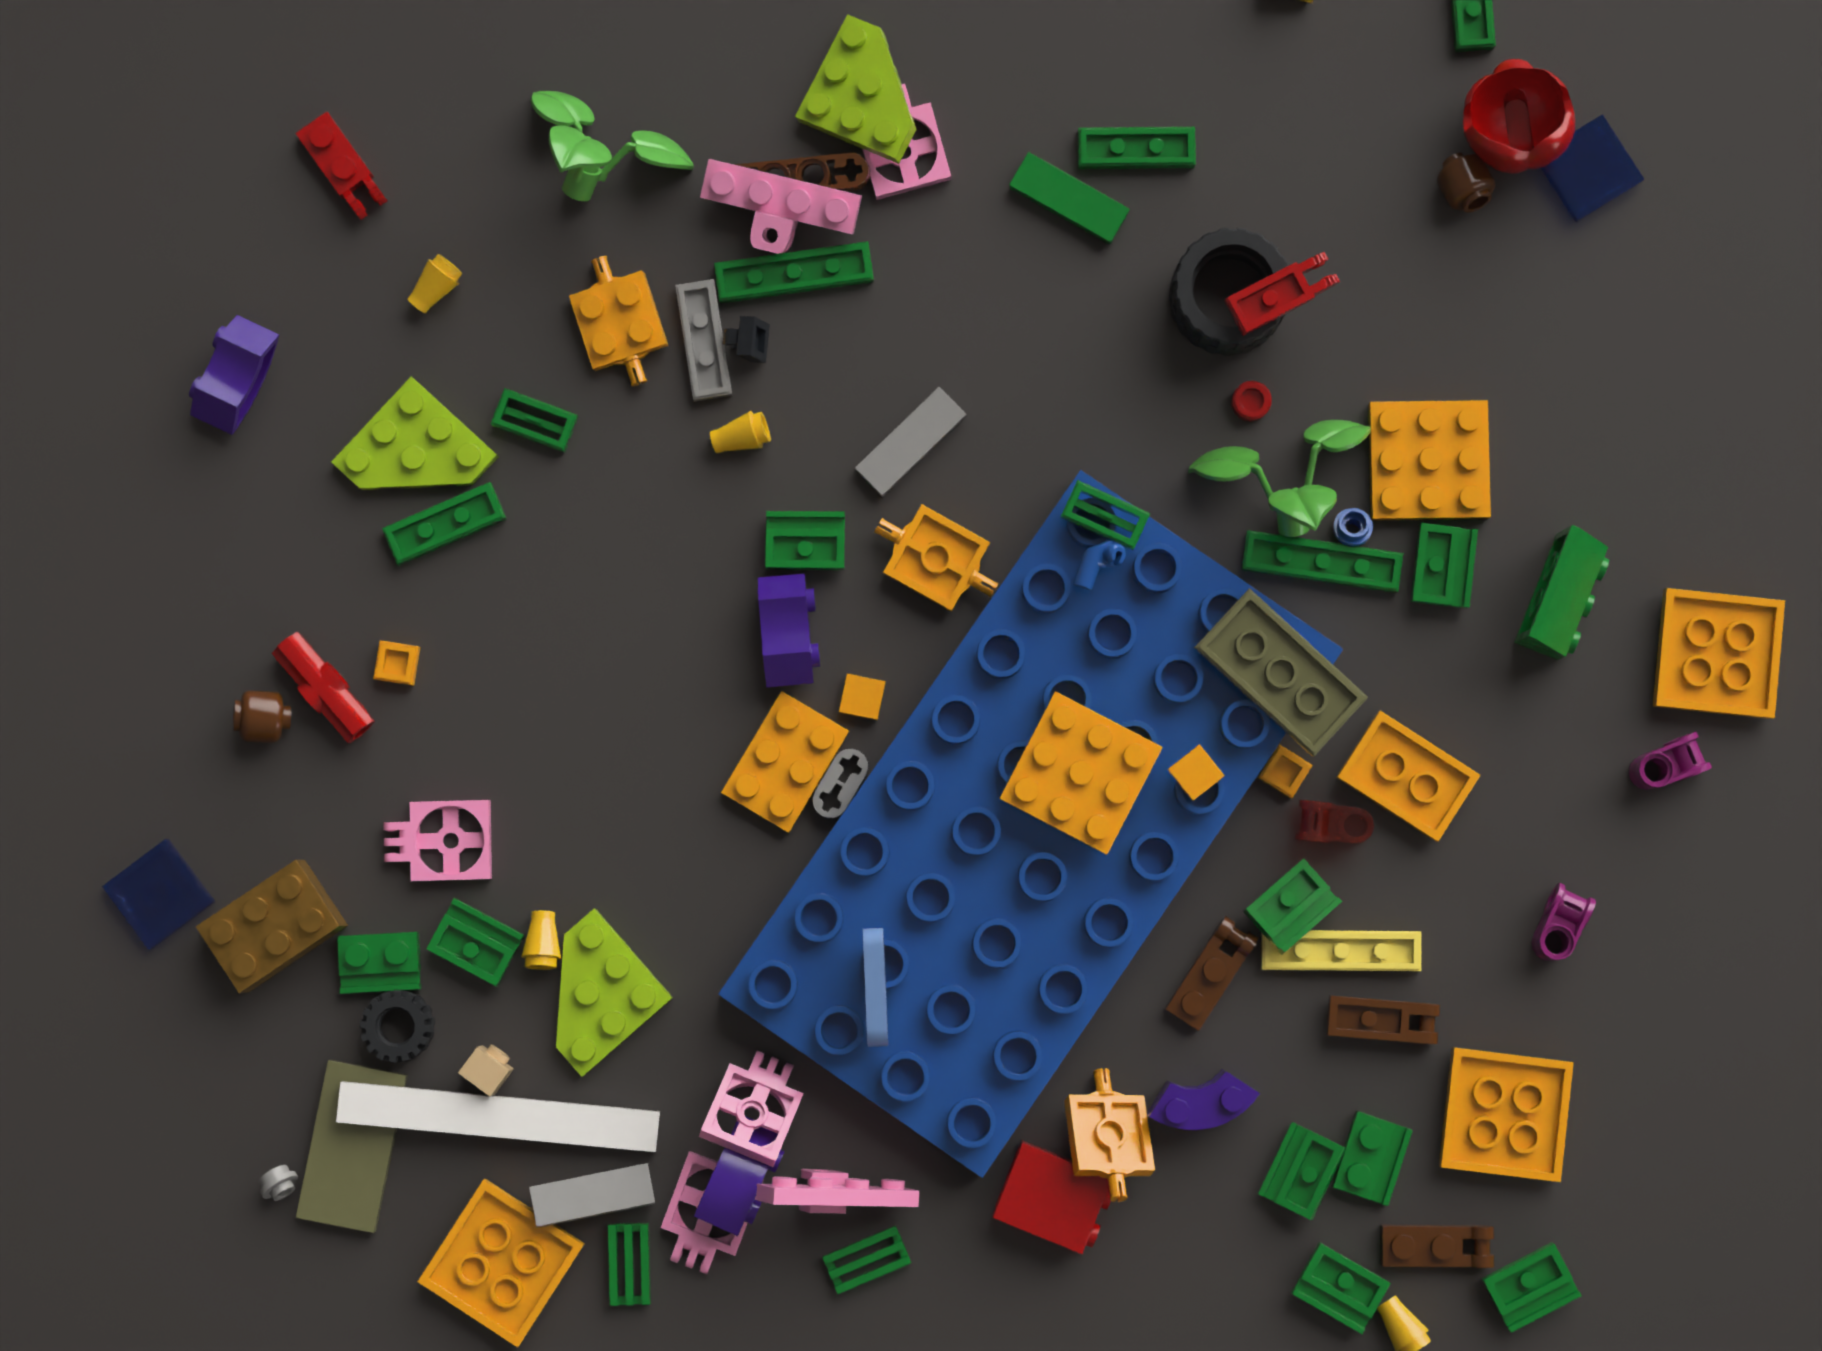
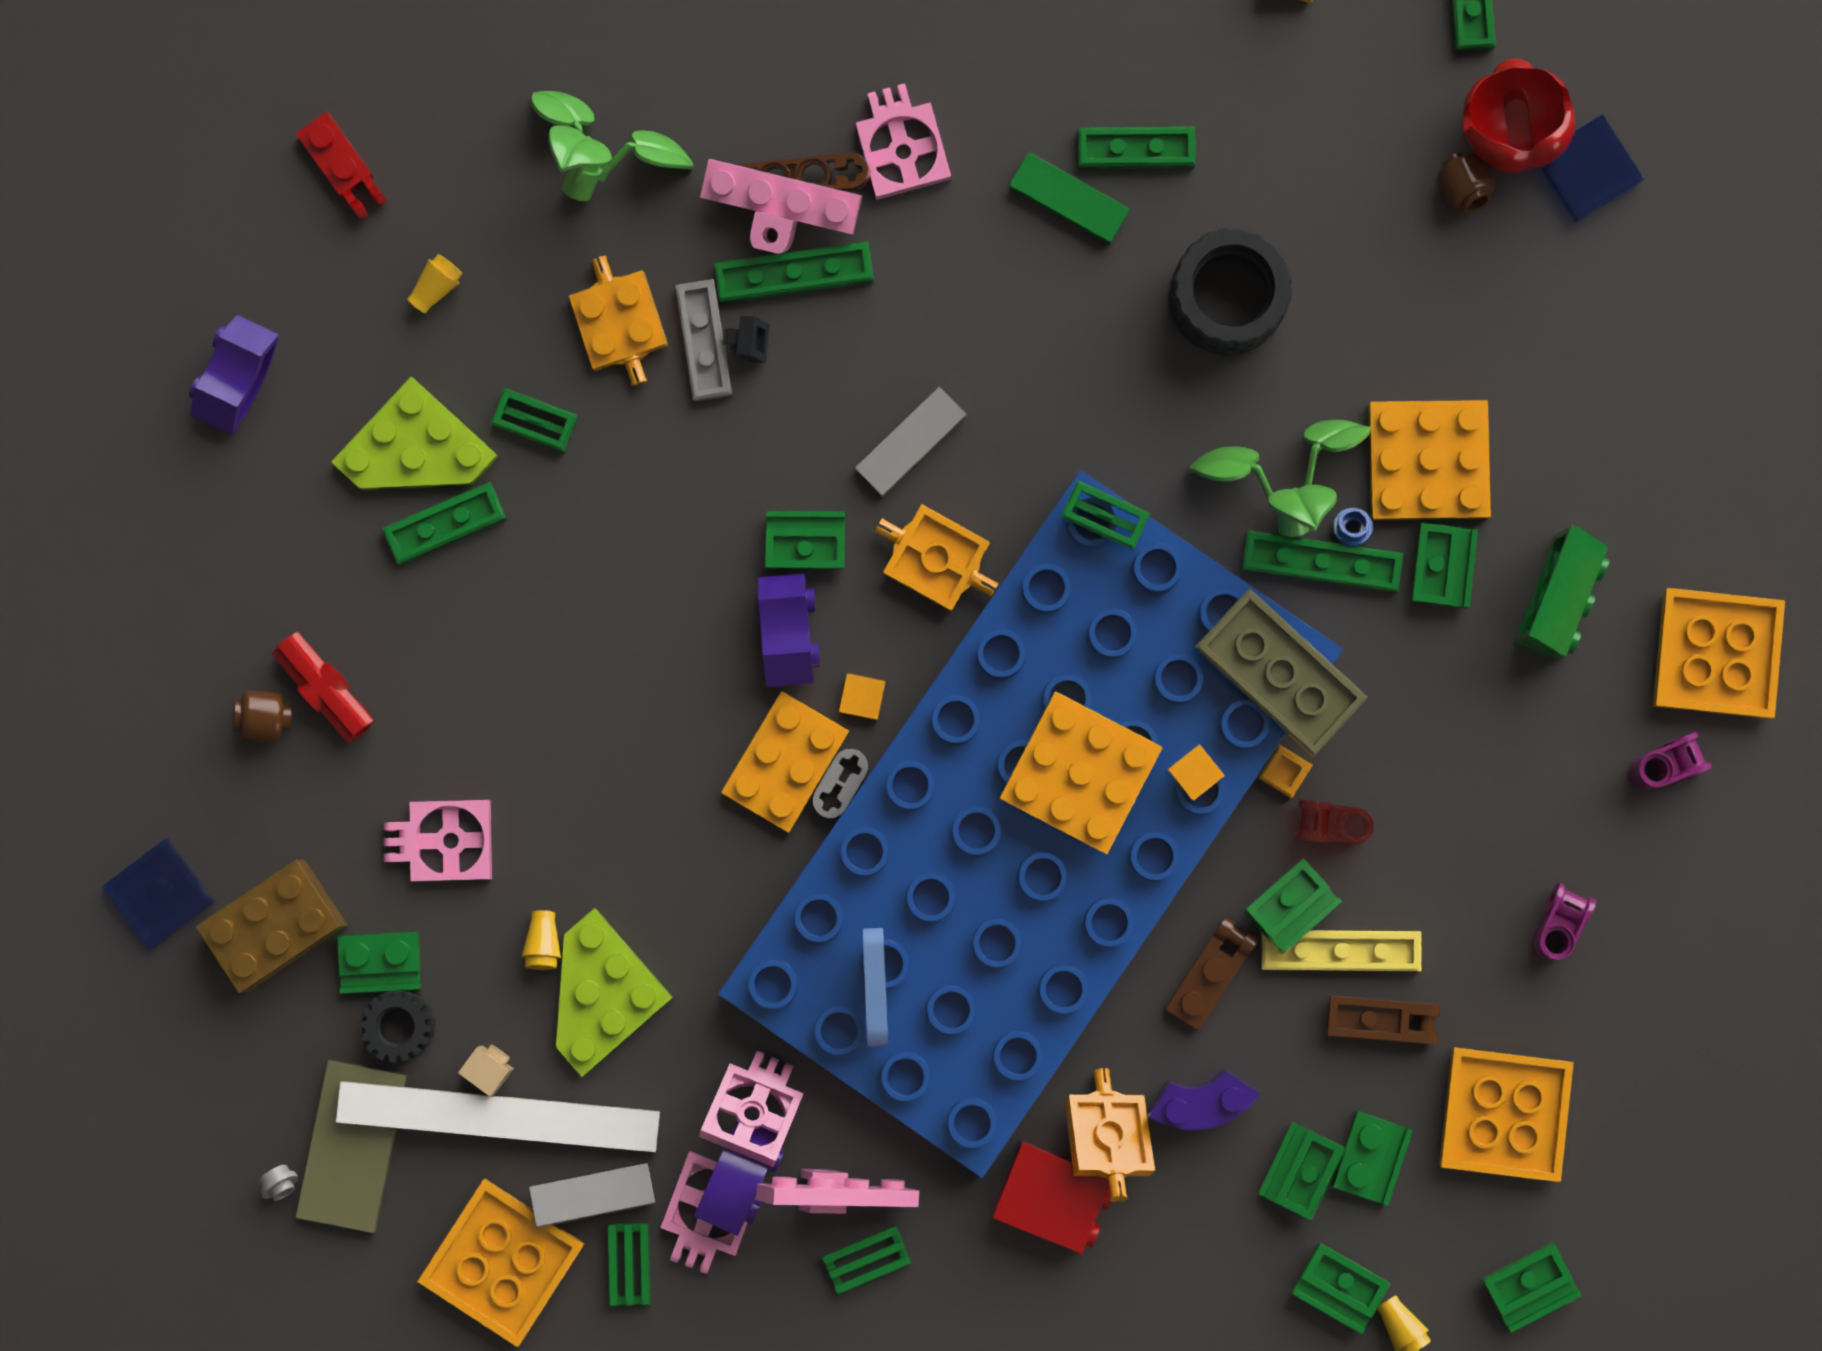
(396, 663): light orange tile -> none
(475, 942): green plate -> none
(742, 433): yellow cone -> none
(860, 93): lime plate -> none
(1097, 559): blue arm -> none
(1251, 401): red tile -> none
(1278, 294): red hinge -> none
(1408, 776): light orange plate -> none
(1435, 1246): reddish brown plate -> none

